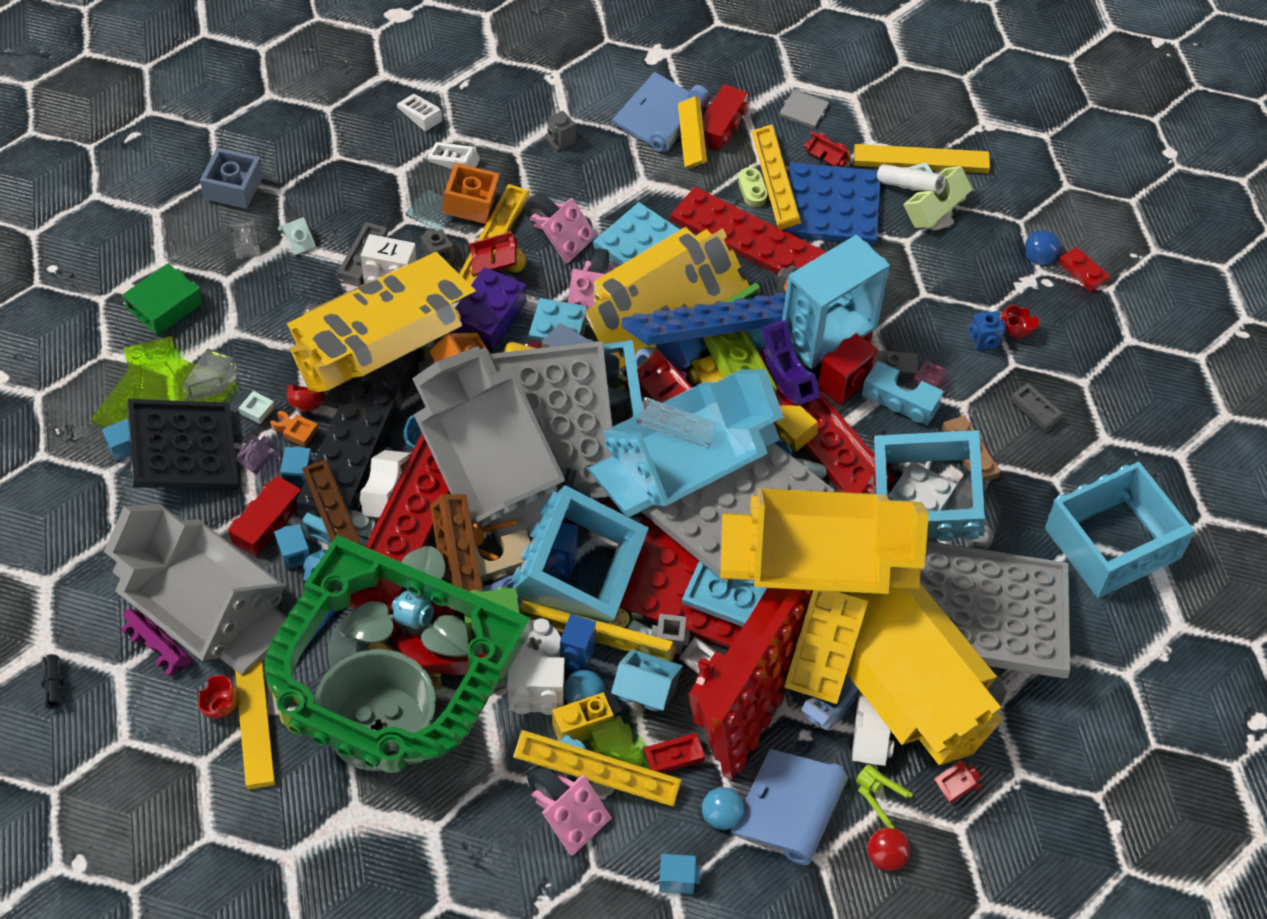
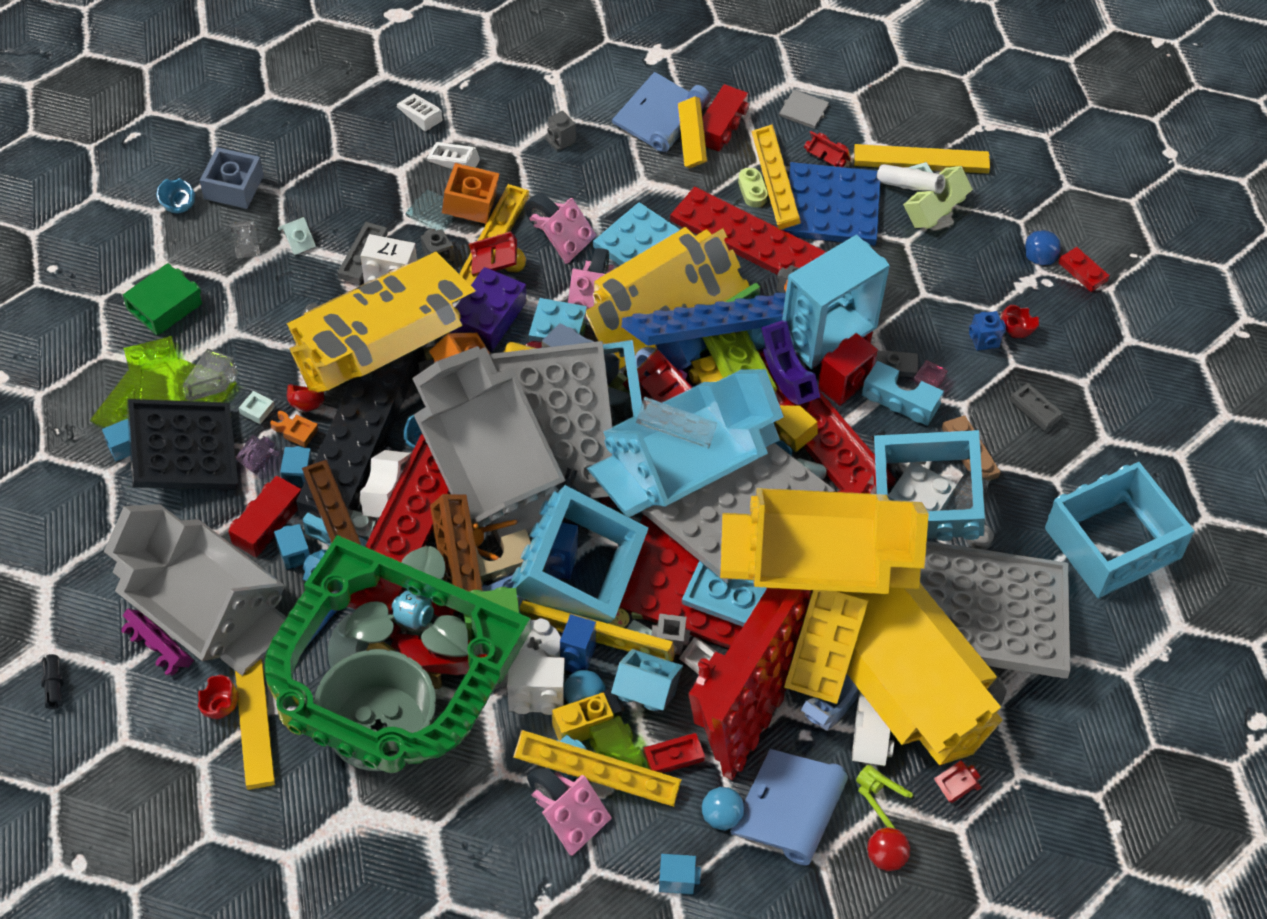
(175, 195): none -> dark azure hair

